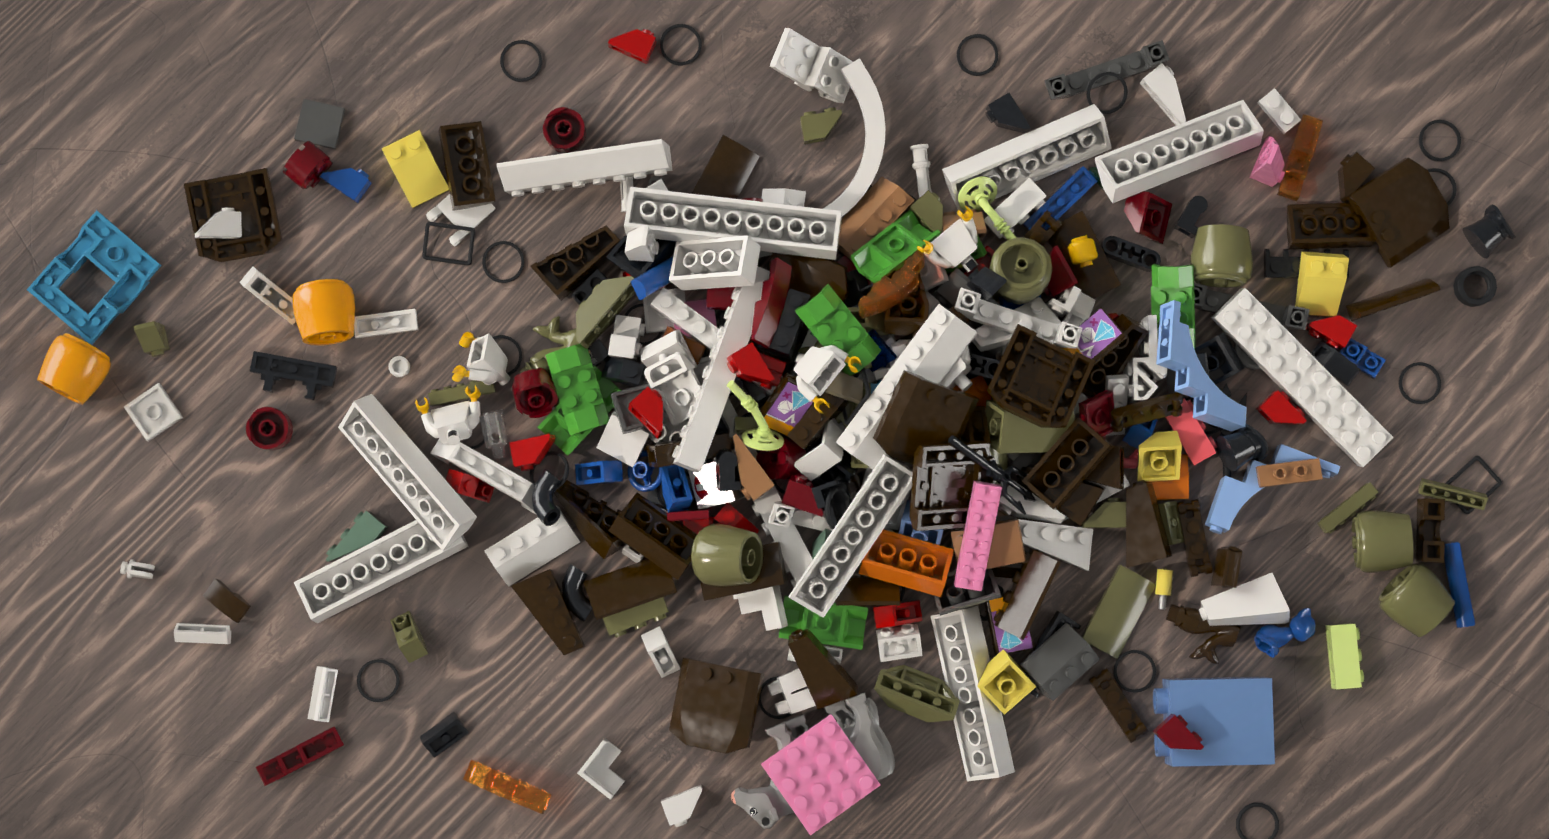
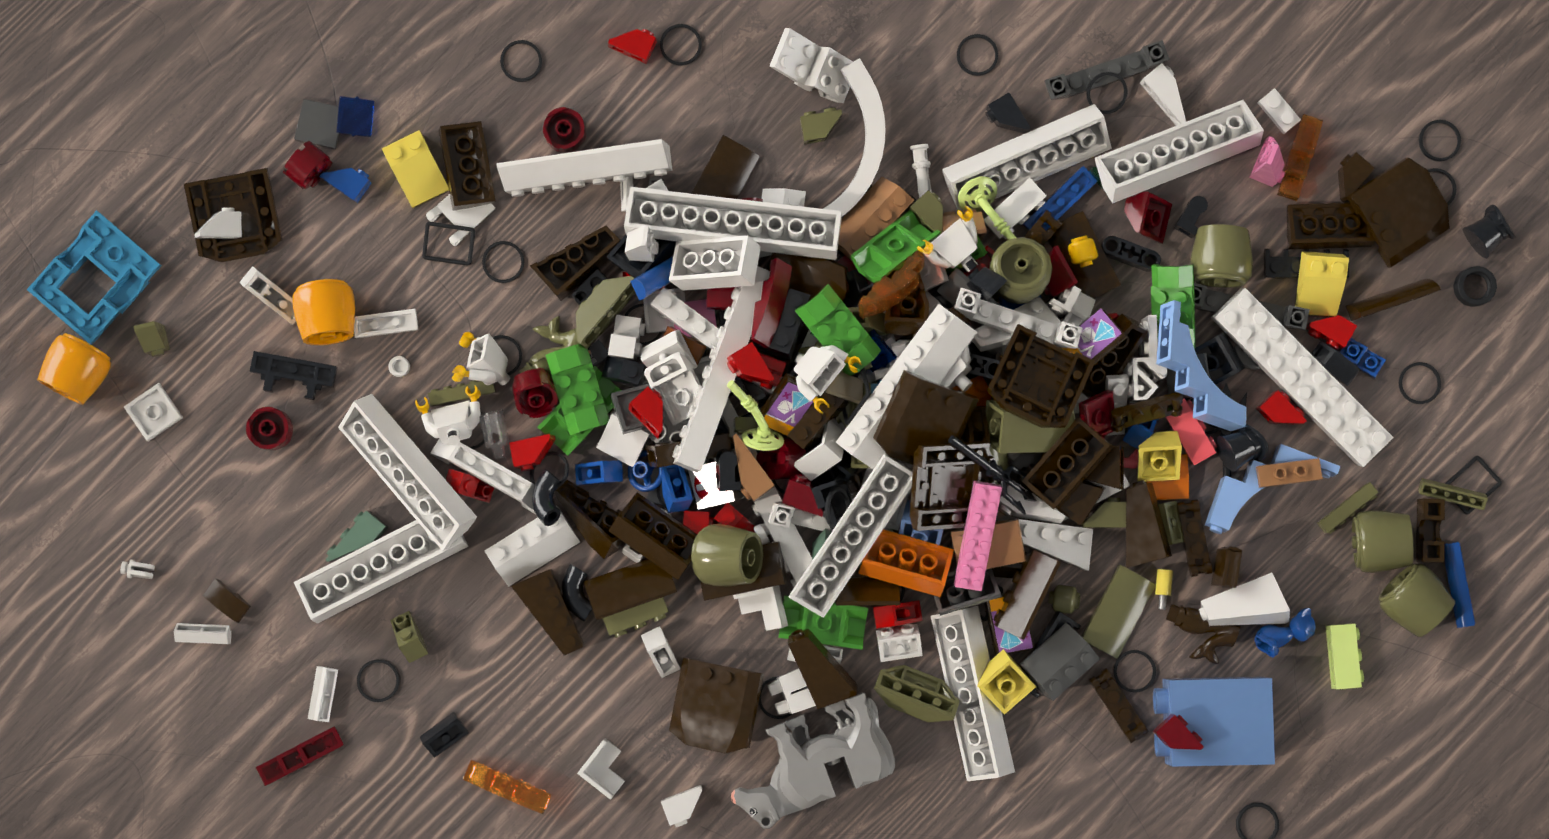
(355, 116): none -> clear blue piece
(688, 515): dark red tile -> none
(761, 533): none -> white tile
(820, 774): bright pink plate -> none
(1064, 599): none -> olive head

